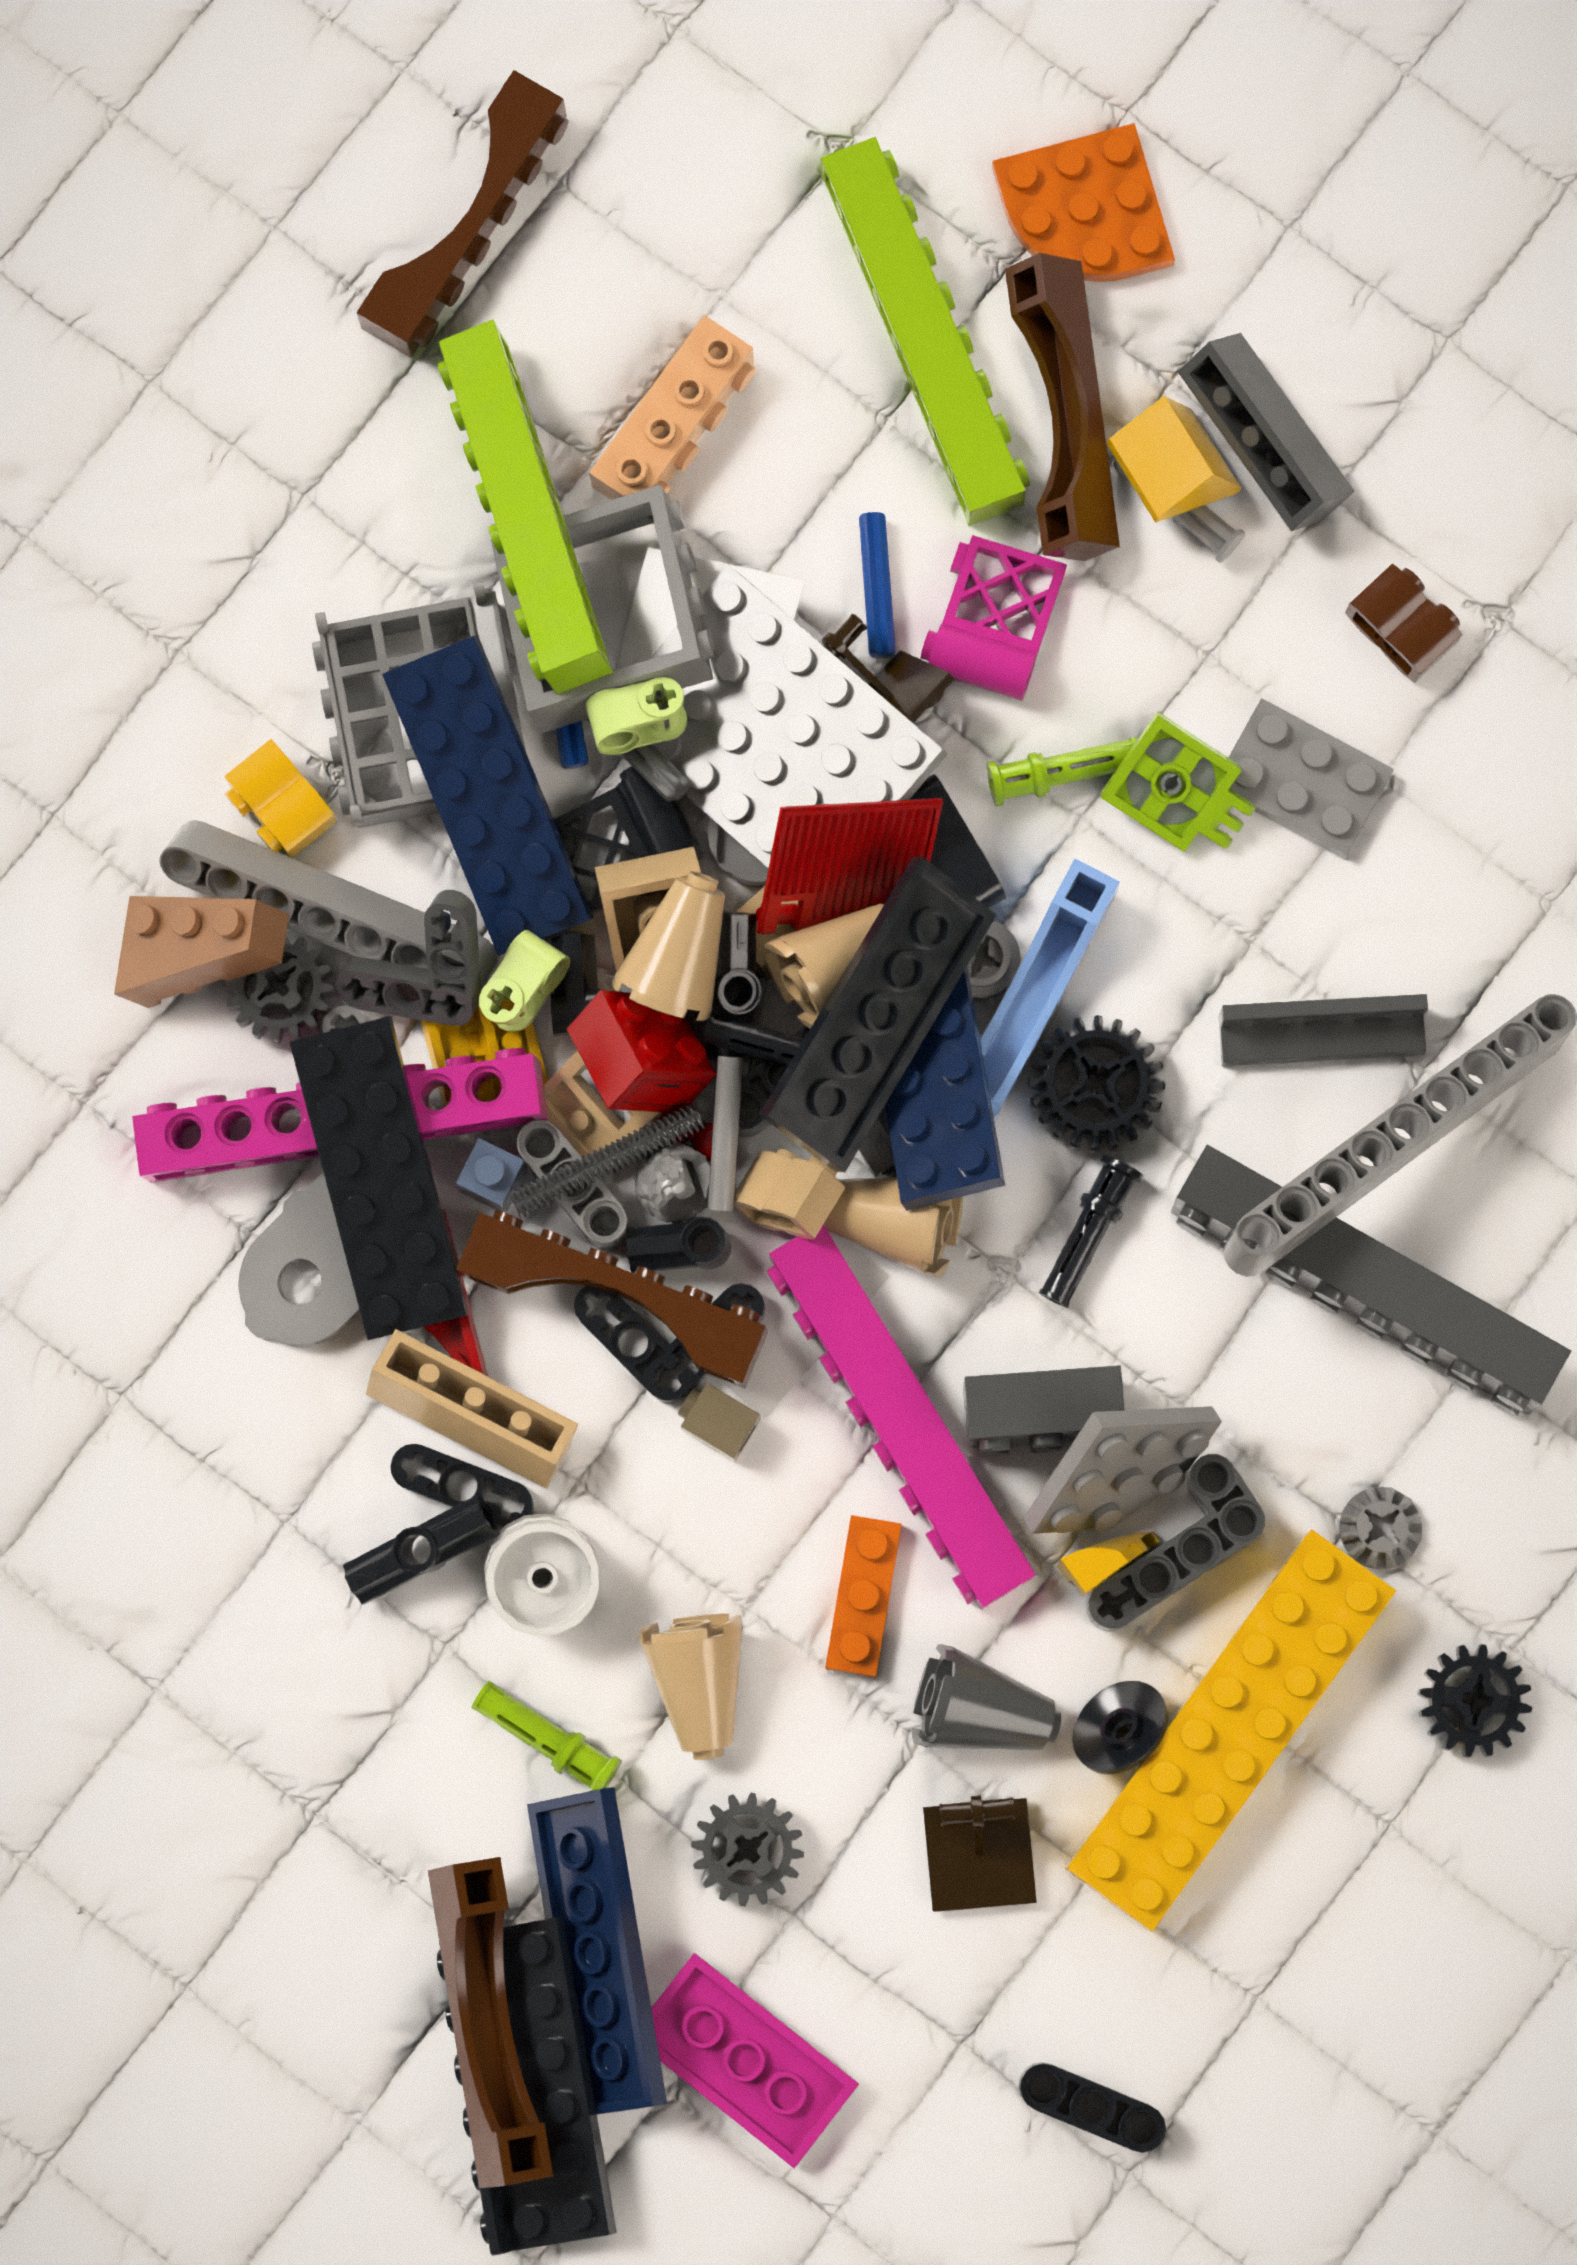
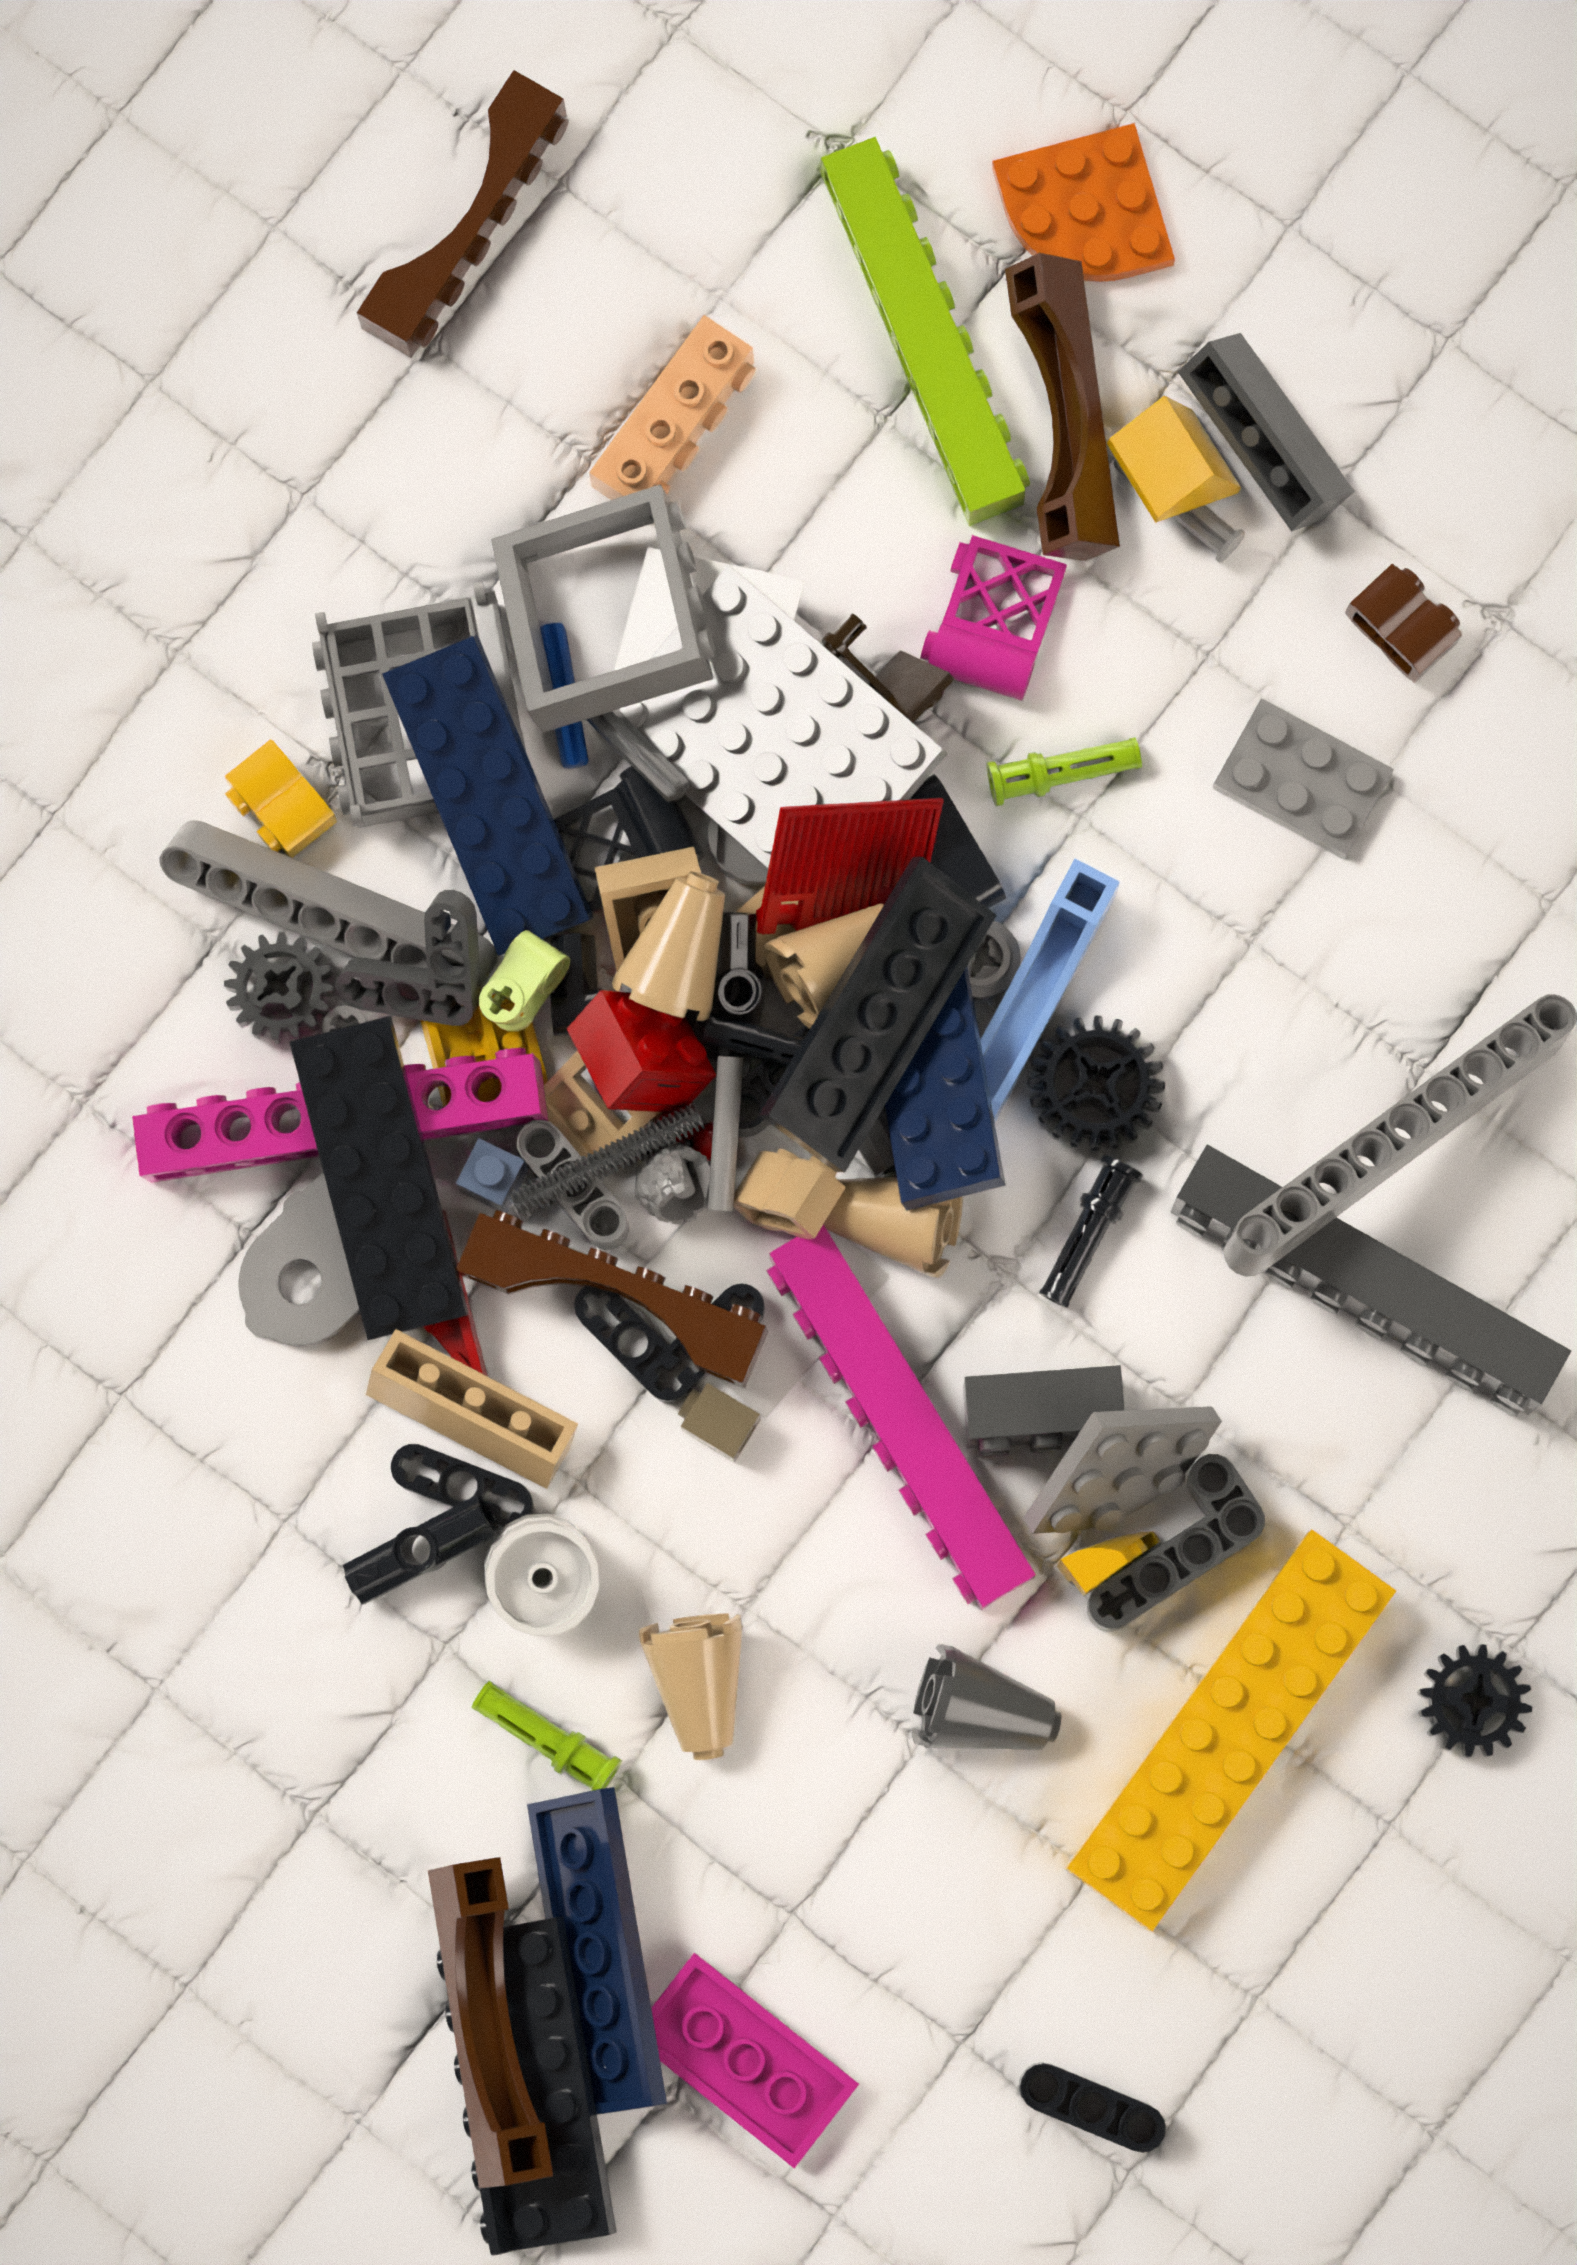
(192, 942): medium nougat wedge -> none
(524, 508): lime brick -> none
(632, 718): yellowish green piece -> none
(673, 1246): black piece -> none
(732, 1831): dark grey gear -> none
(863, 1596): orange plate -> none
(877, 585): blue axle -> none
(979, 1854): dark brown plate -> none
(1120, 1727): black dish -> none
(1177, 786): lime piece -> none
(1322, 1029): dark grey fence -> none
(1355, 1528): light grey gear -> none

